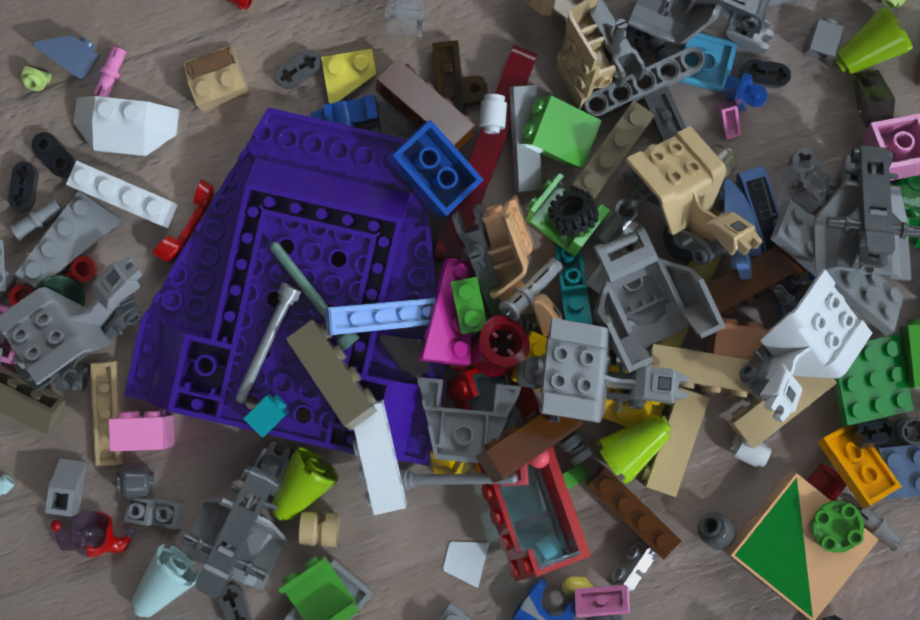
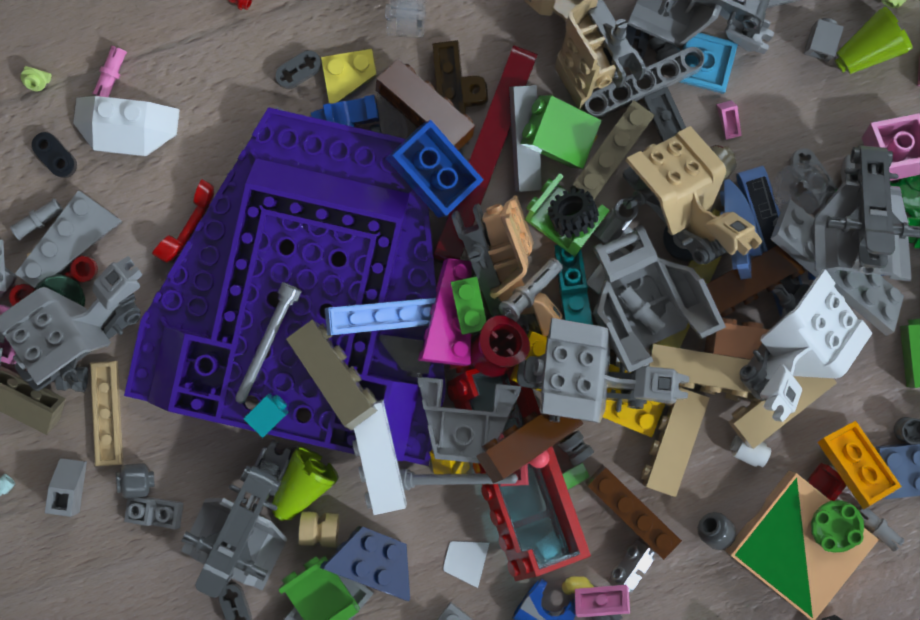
(17, 186): black beam -> none
(69, 52): sand blue slope -> none
(92, 535): clear purple piece -> none
(122, 194): white brick -> none
(139, 432): bright pink brick -> none
(164, 580): light aqua cone -> none
(215, 78): tan slope -> none
(344, 340): sand green piece -> none
(373, 562): none -> dark blue wing
(493, 113): white brick -> none
(634, 446): lime cone -> none
(641, 310): none -> light grey pin
(745, 92): blue hips -> none
(767, 67): black beam -> none
(873, 97): clear smoke slope -> none
(874, 383): green plate -> none
(875, 438): black beam -> none

